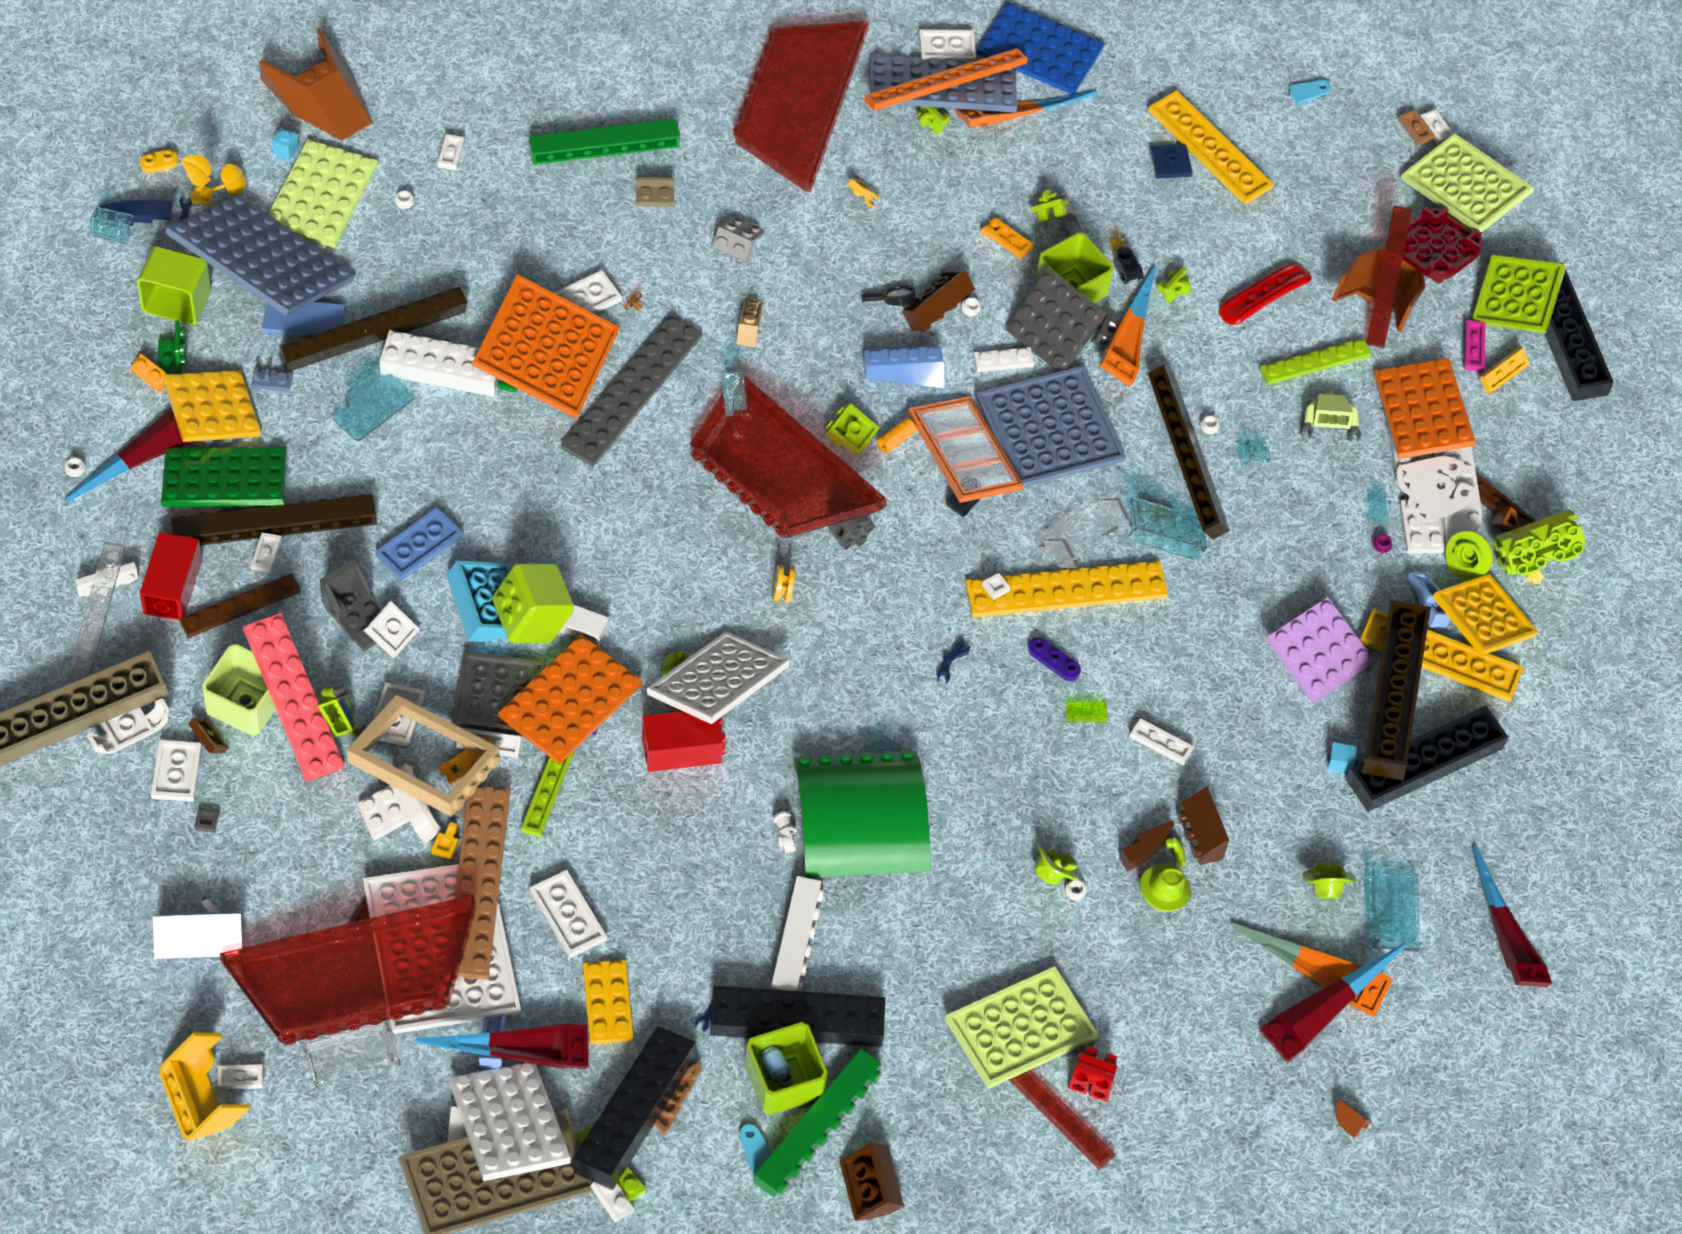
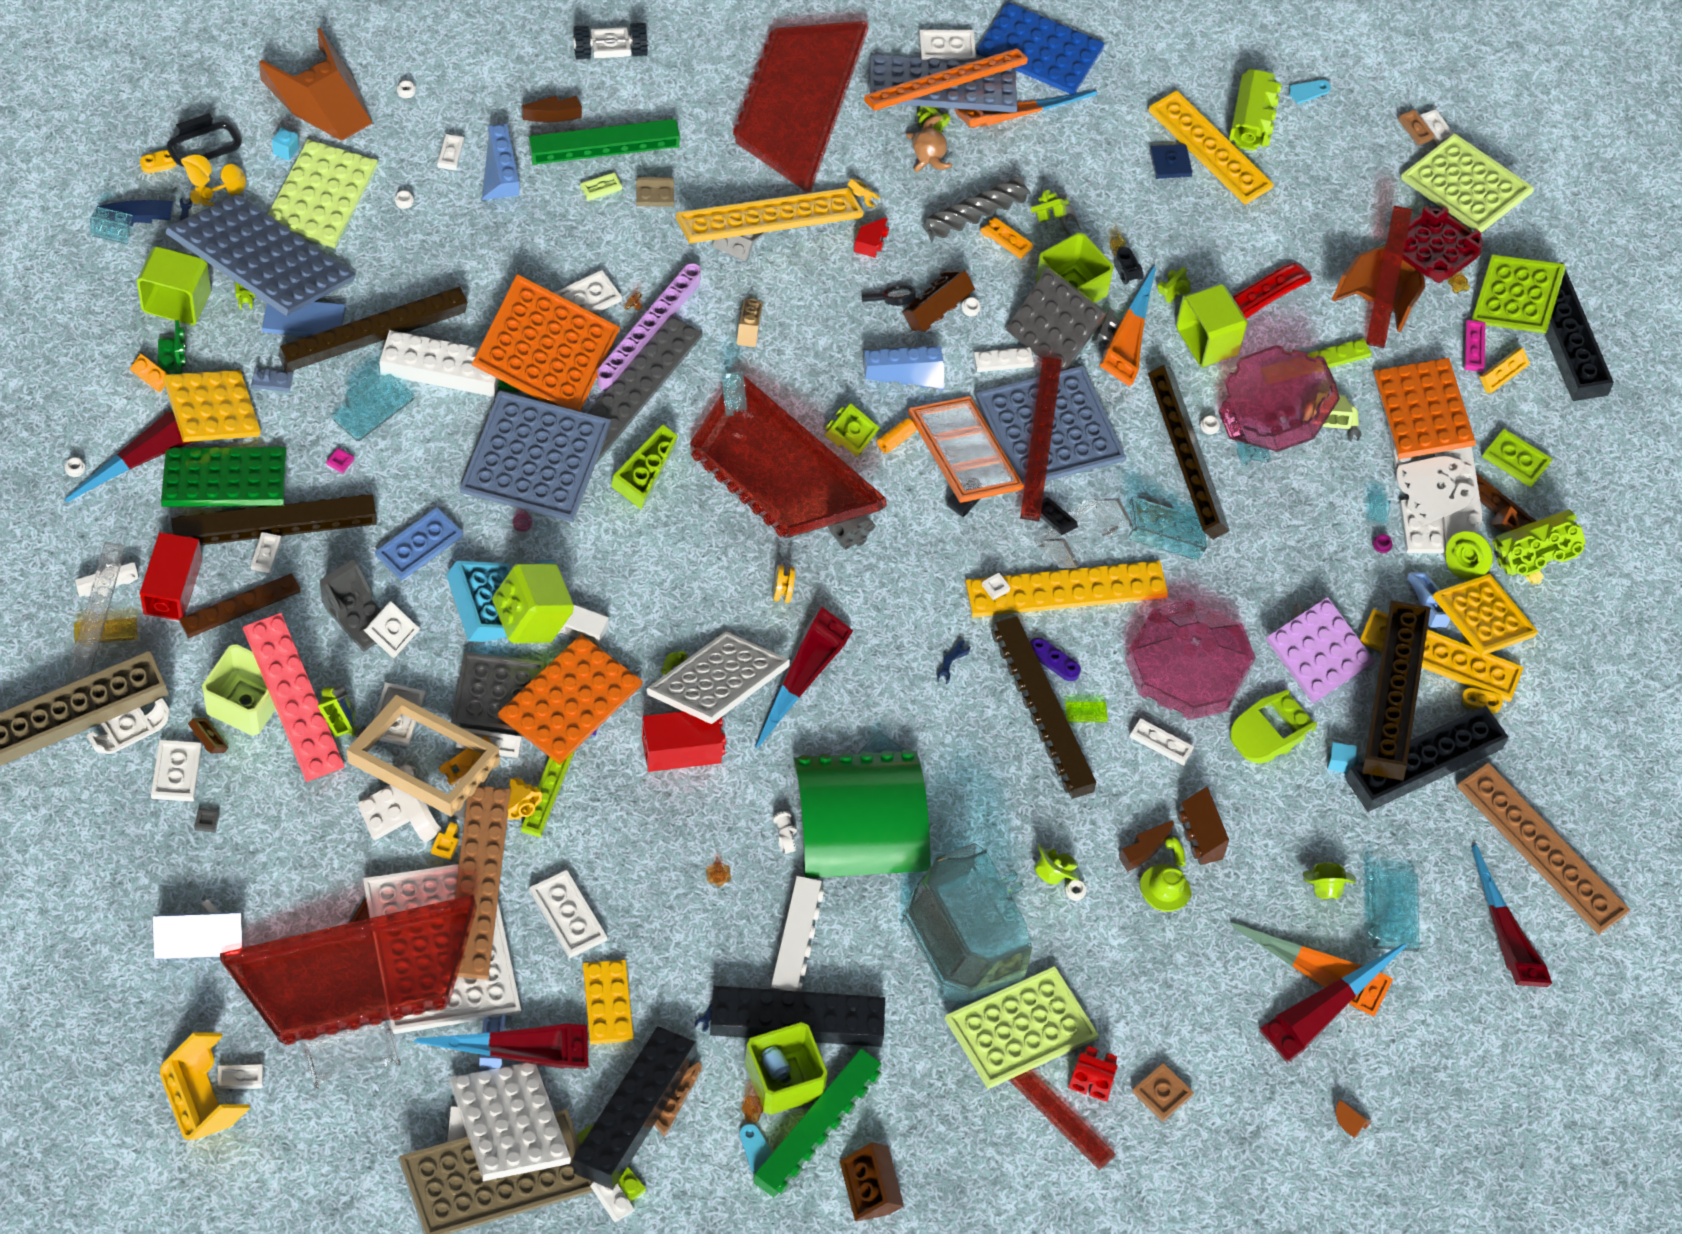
(114, 630): none -> clear yellow plate
(200, 126): none -> black bar
(244, 296): none -> lime plate
(340, 460): none -> dark pink tile
(406, 89): none -> white plate
(500, 168): none -> medium blue wedge
(522, 522): none -> clear pink plate
(522, 799): none -> yellow rock
(535, 456): none -> sand blue plate
(552, 110): none -> reddish brown slope
(602, 188): none -> yellowish green tile
(610, 41): none -> plate
(640, 473): none -> lime wedge
(648, 325): none -> lavender beam
(718, 874): none -> clear orange plant
(752, 1108): none -> clear orange plant
(768, 215): none -> yellow plate
(817, 648): none -> dark red plate
(870, 238): none -> red slope
(929, 146): none -> medium nougat piece
(969, 925): none -> clear light blue windscreen
(973, 208): none -> dark grey piece
(1040, 439): none -> clear red plate
(1044, 708): none -> dark brown brick
(1057, 517): none -> black tile
(1163, 1092): none -> medium nougat plate
(1188, 676): none -> clear pink windscreen
(1211, 325): none -> lime plate
(1255, 109): none -> lime brick
(1257, 737): none -> lime slope
(1277, 386): none -> clear pink windscreen
(1459, 279): none -> clear yellow plate
(1482, 698): none -> yellow plate
(1517, 458): none -> lime plate
(1543, 848): none -> medium nougat plate

